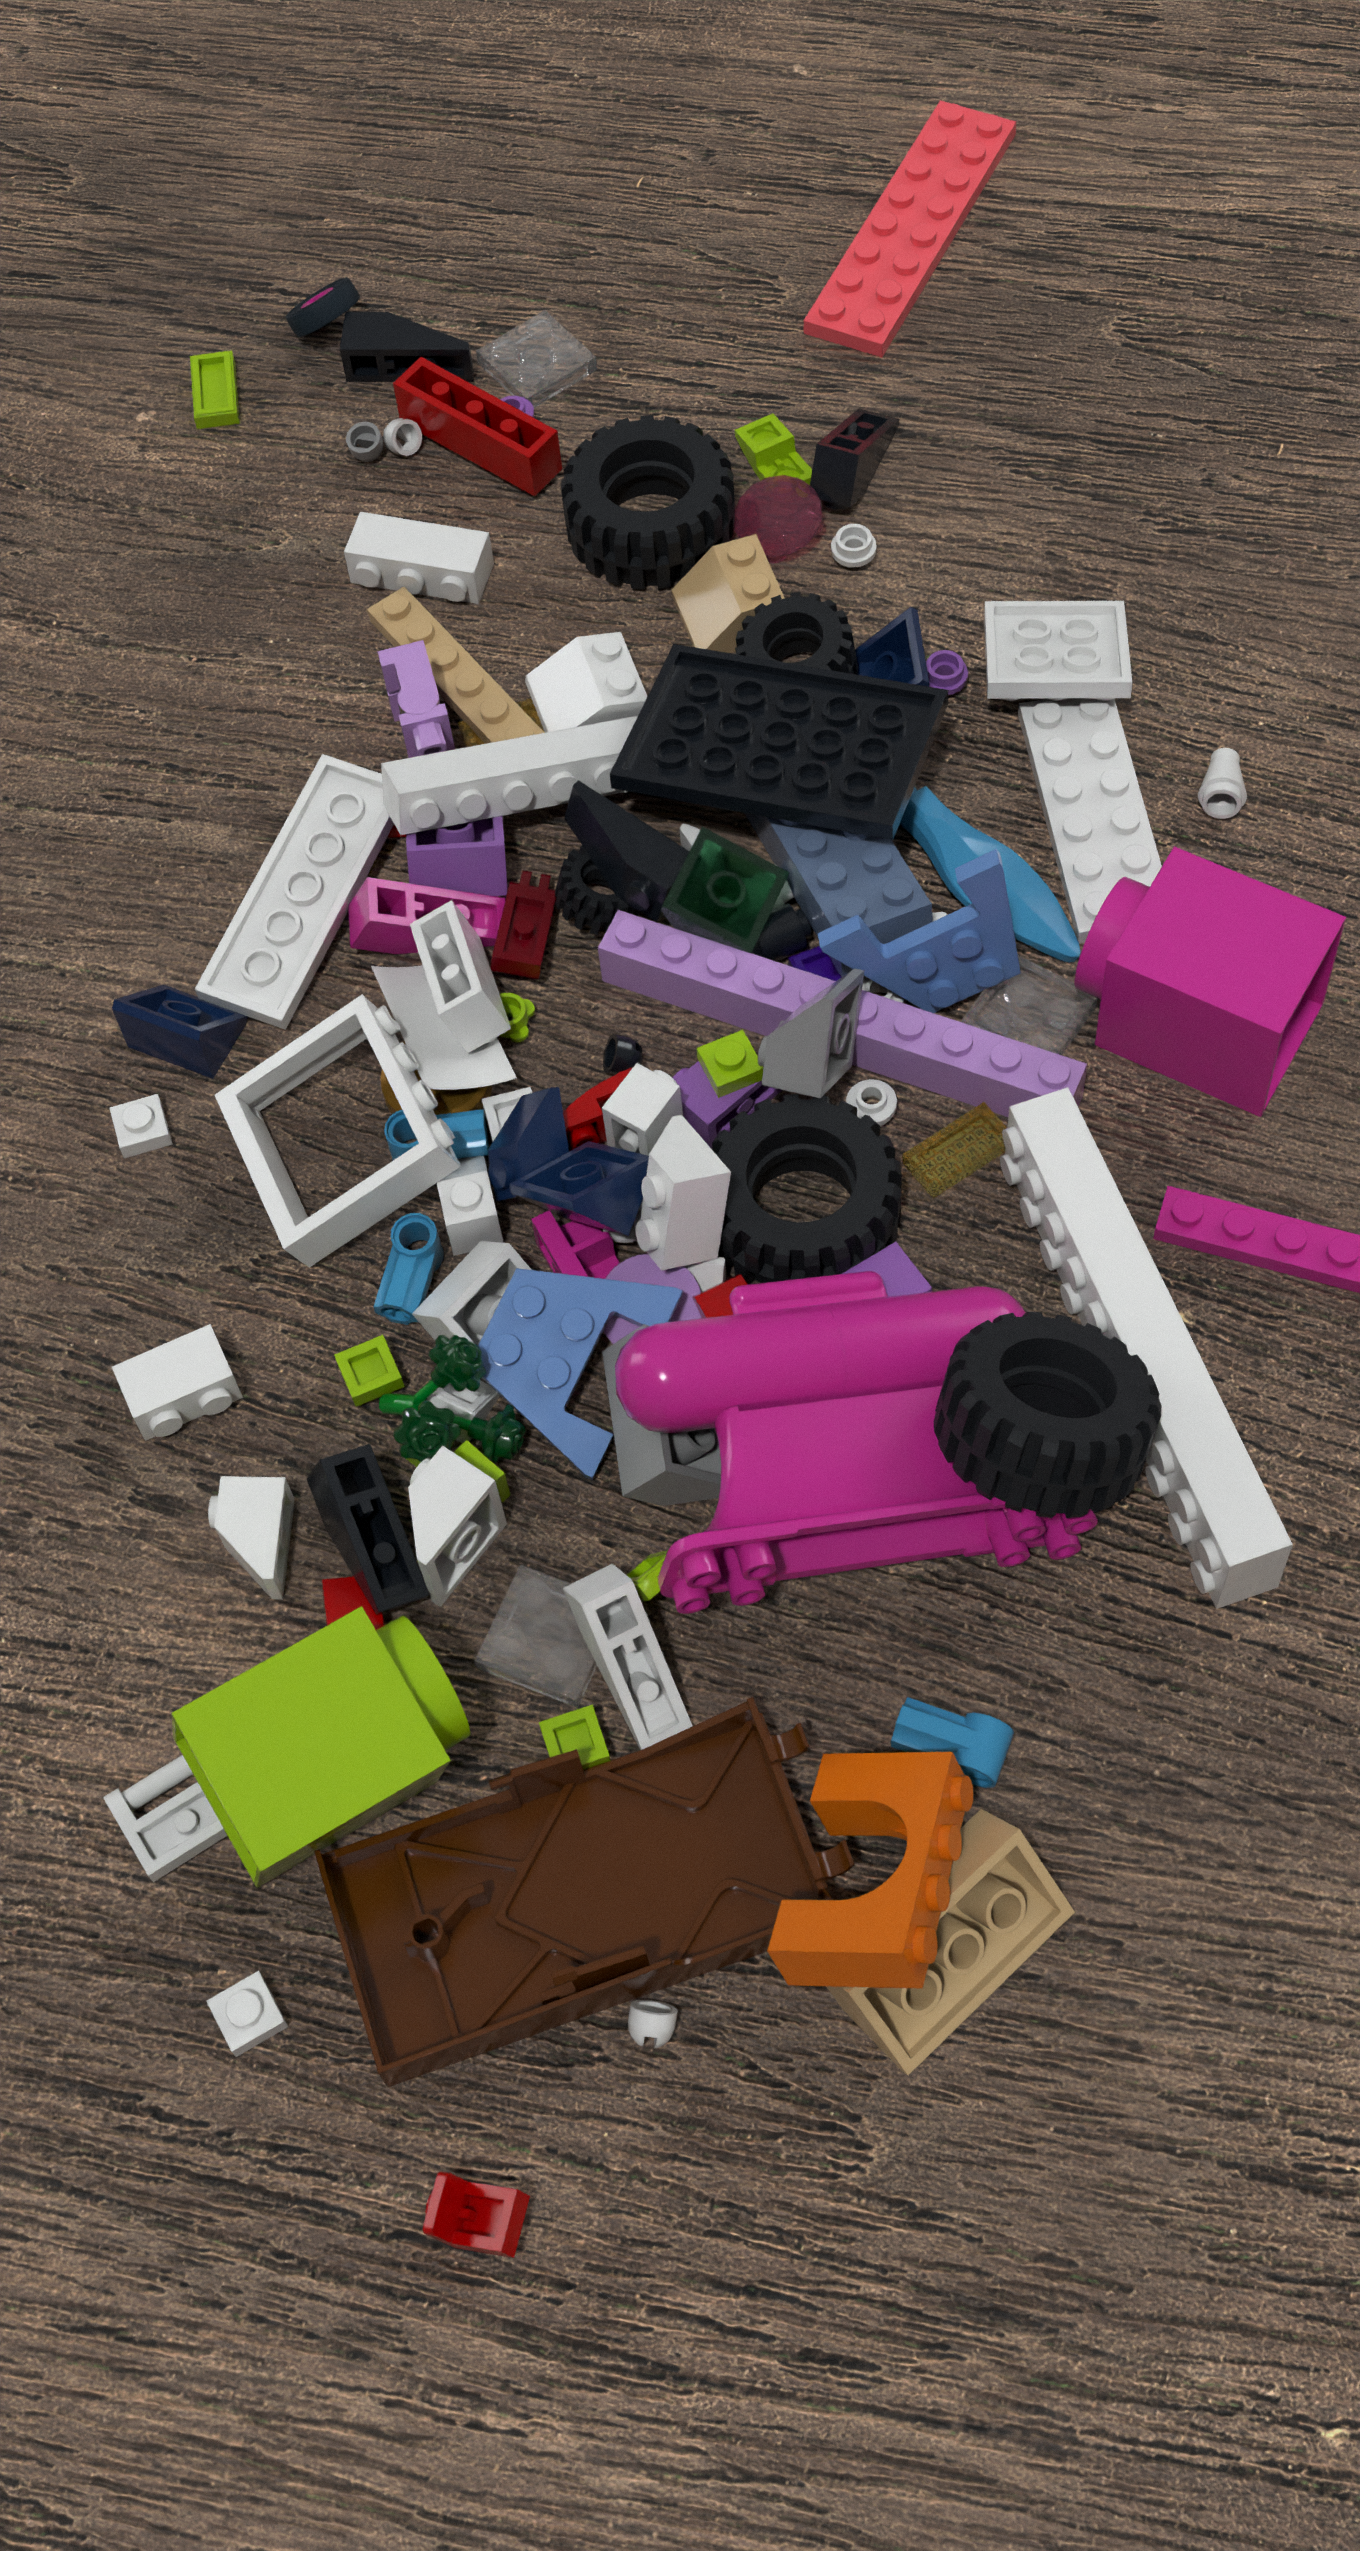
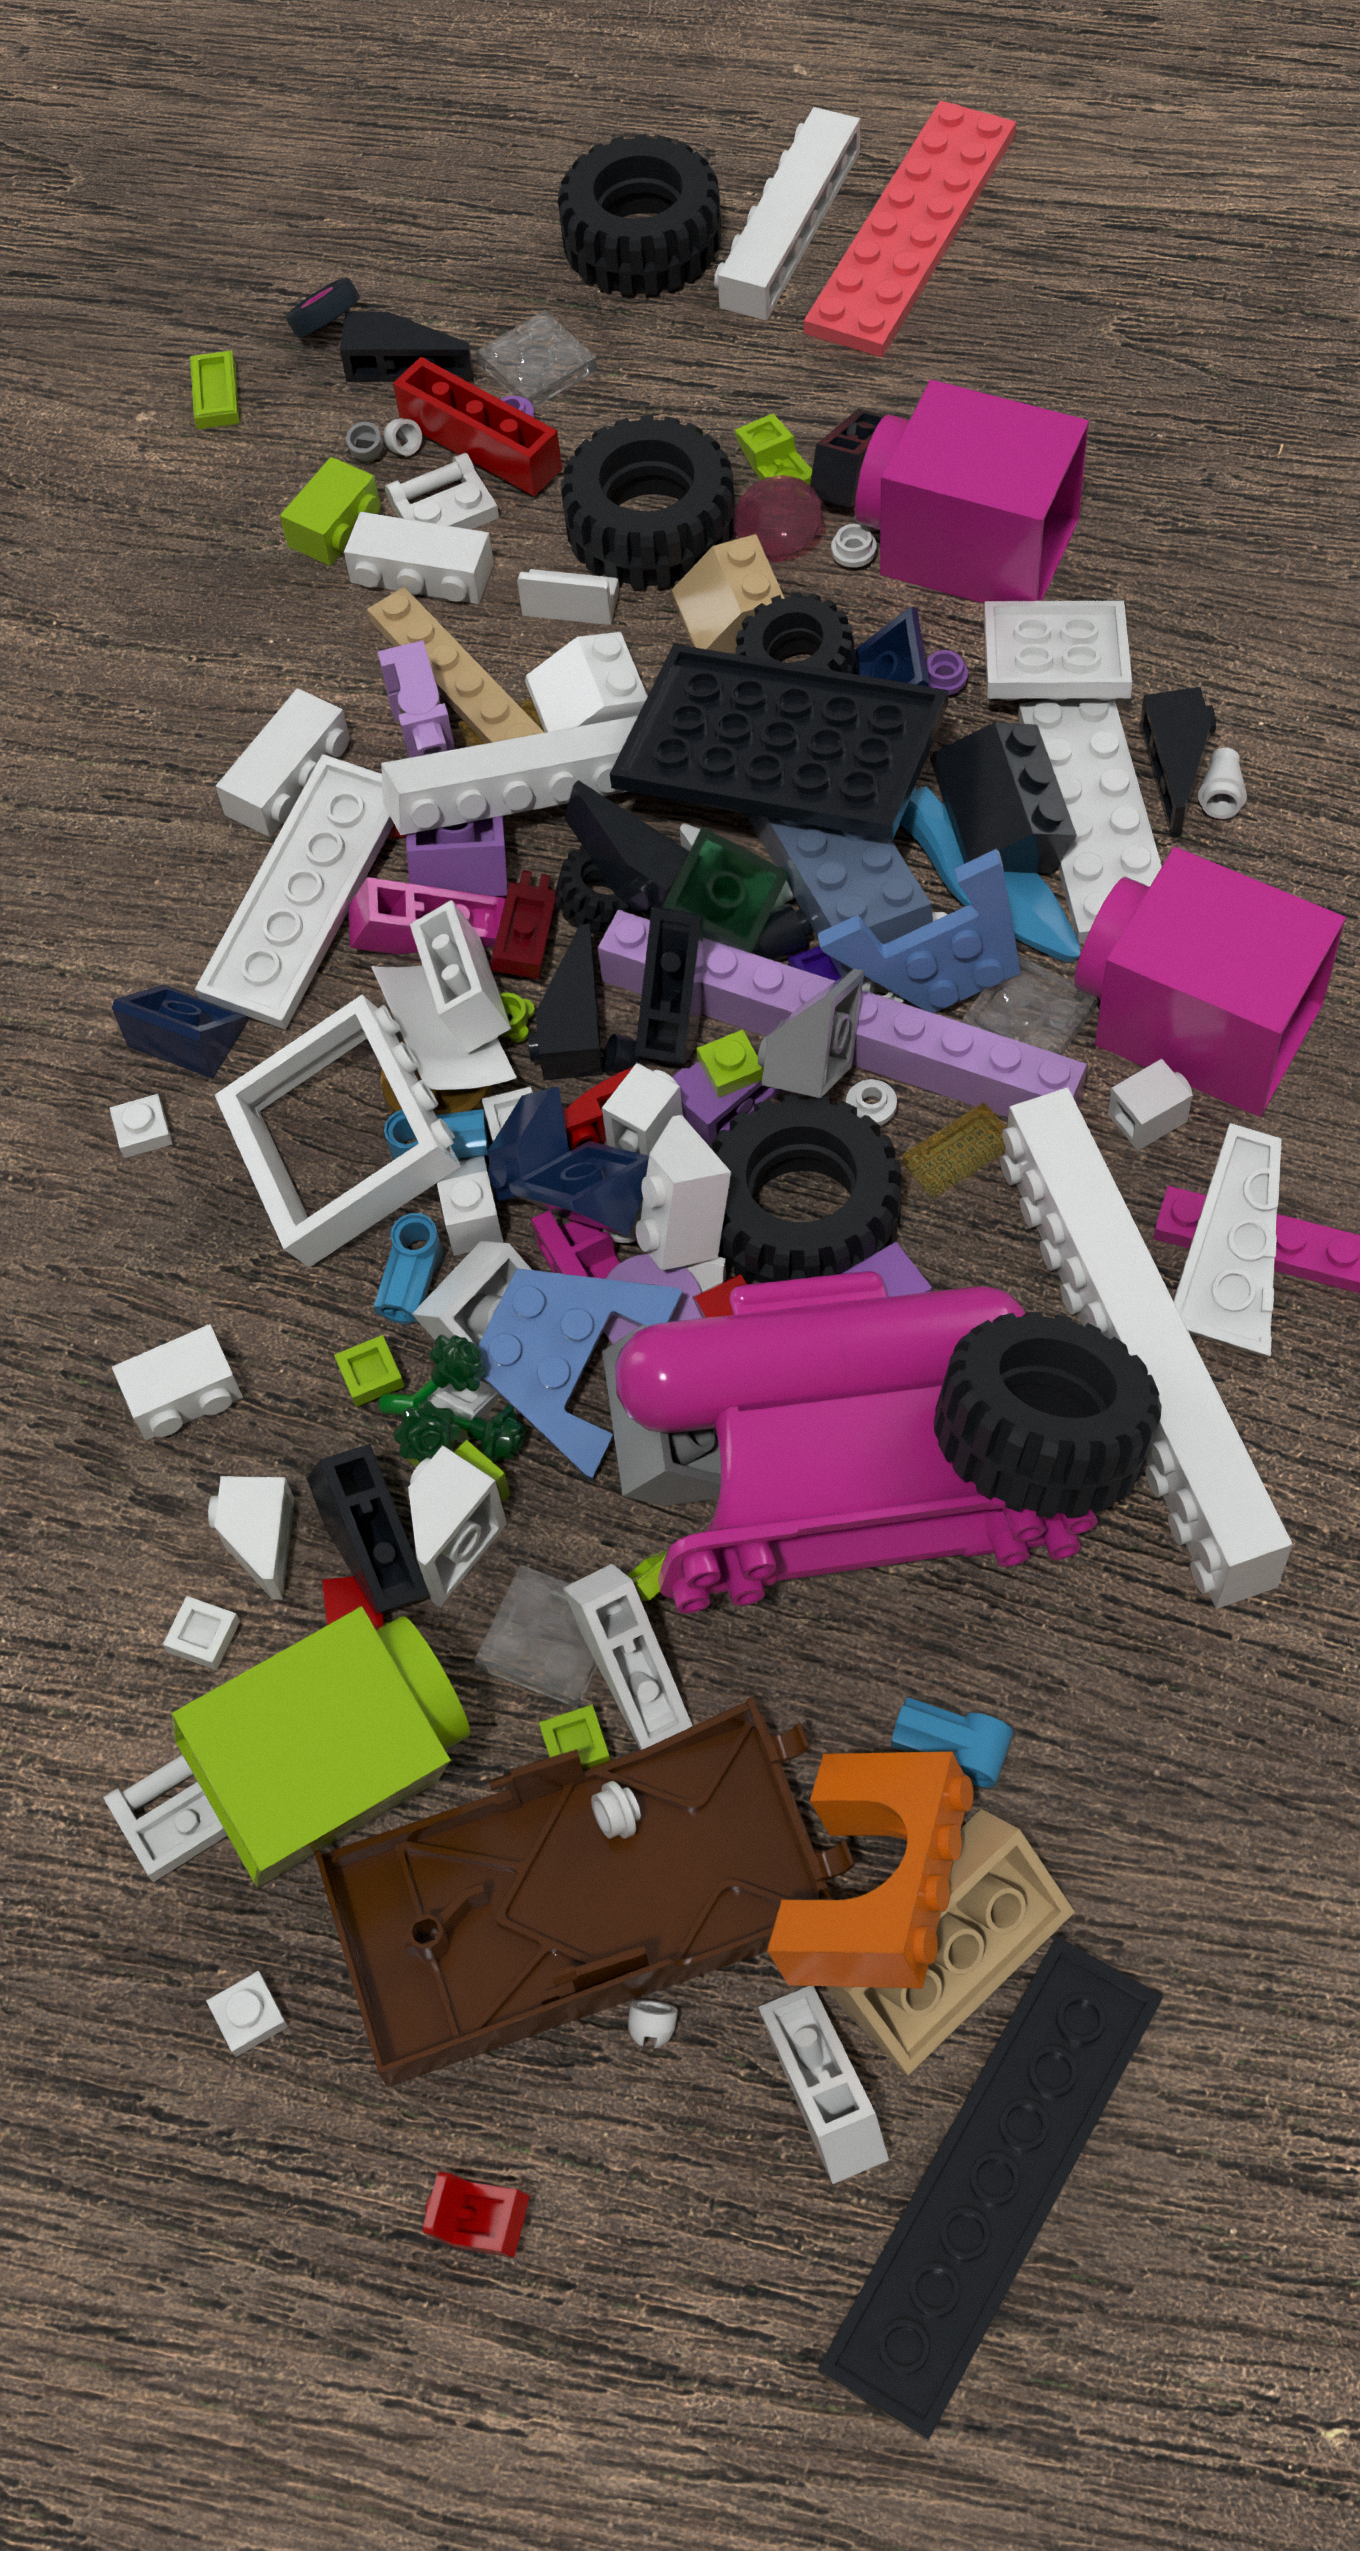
(201, 1633): none -> white plate
(279, 761): none -> white brick
(327, 509): none -> lime brick
(460, 506): none -> white plate
(568, 596): none -> white panel
(568, 1016): none -> black slope
(616, 1810): none -> white plate
(631, 180): none -> black tyre
(671, 986): none -> black slope
(788, 213): none -> white brick
(824, 2084): none -> white slope
(974, 493): none -> dark pink container
(990, 2189): none -> black plate
(1005, 797): none -> black slope
(1150, 1104): none -> white brick
(1176, 742): none -> black slope
(1230, 1262): none -> white wing

